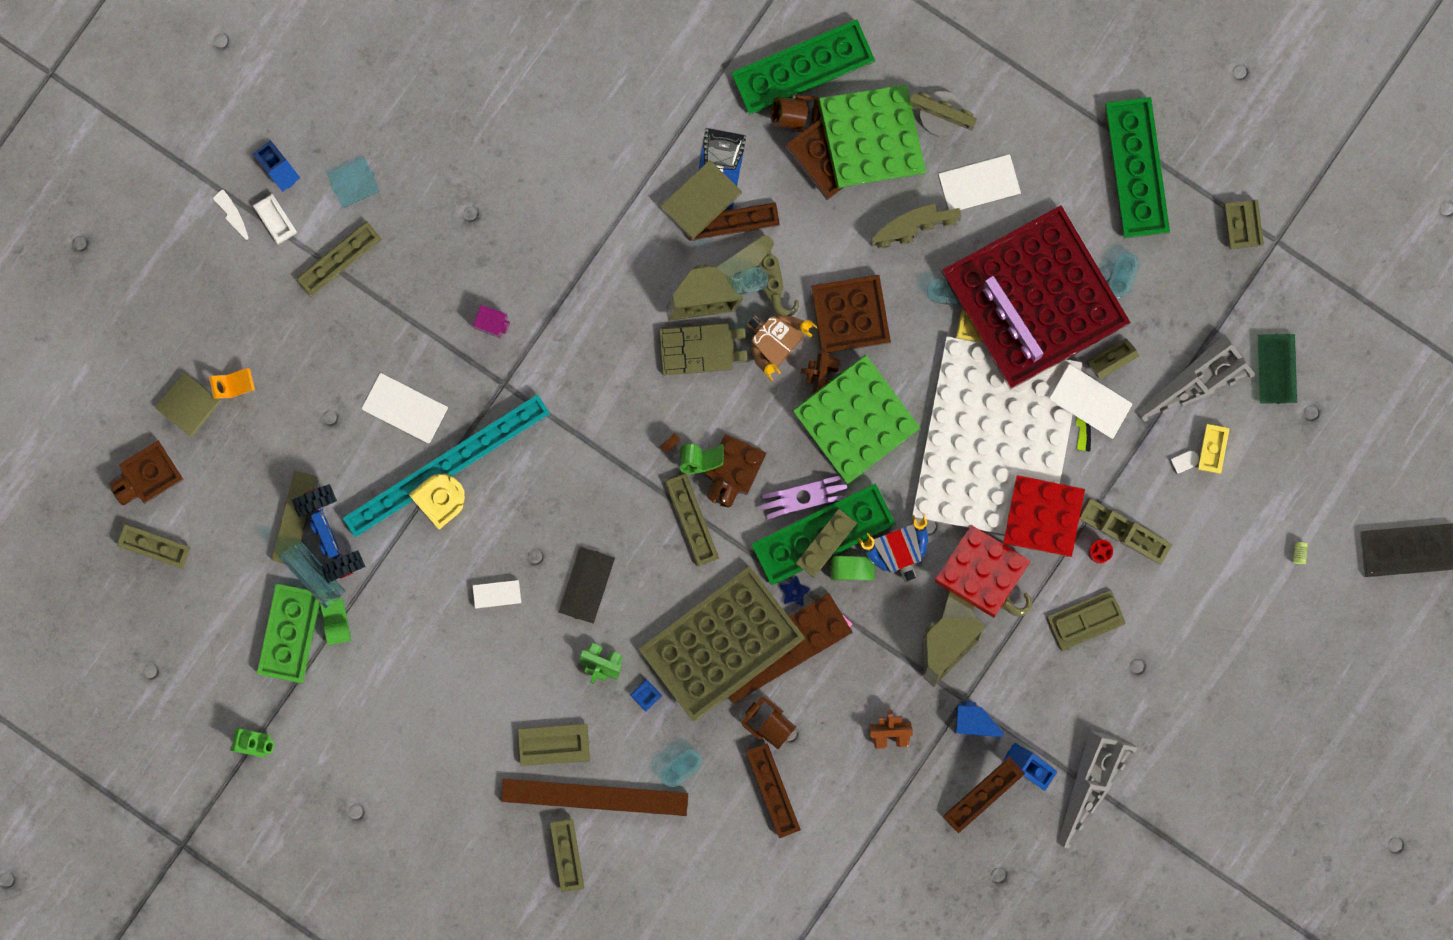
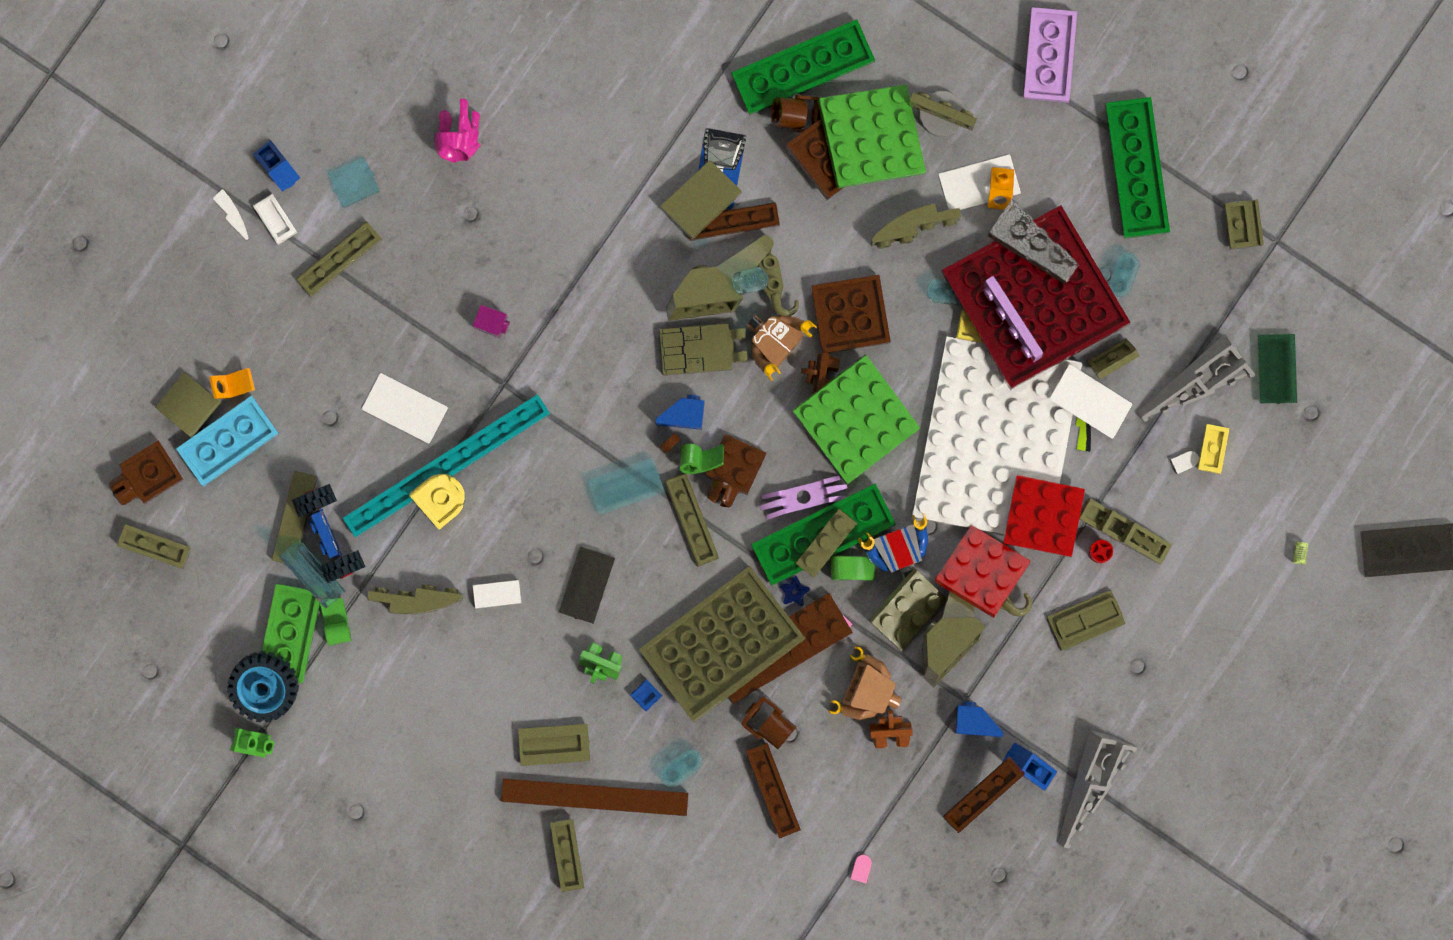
(227, 441): none -> medium azure plate
(274, 674): none -> wheel
(425, 599): none -> olive slope
(461, 144): none -> dark pink piece
(626, 486): none -> clear light blue piece
(684, 414): none -> blue slope
(861, 868): none -> bright pink piece
(868, 690): none -> medium nougat torso
(907, 609): none -> olive plate
(1001, 185): none -> light orange bracket
(1024, 238): none -> clear smoke wing
(1050, 55): none -> lavender plate

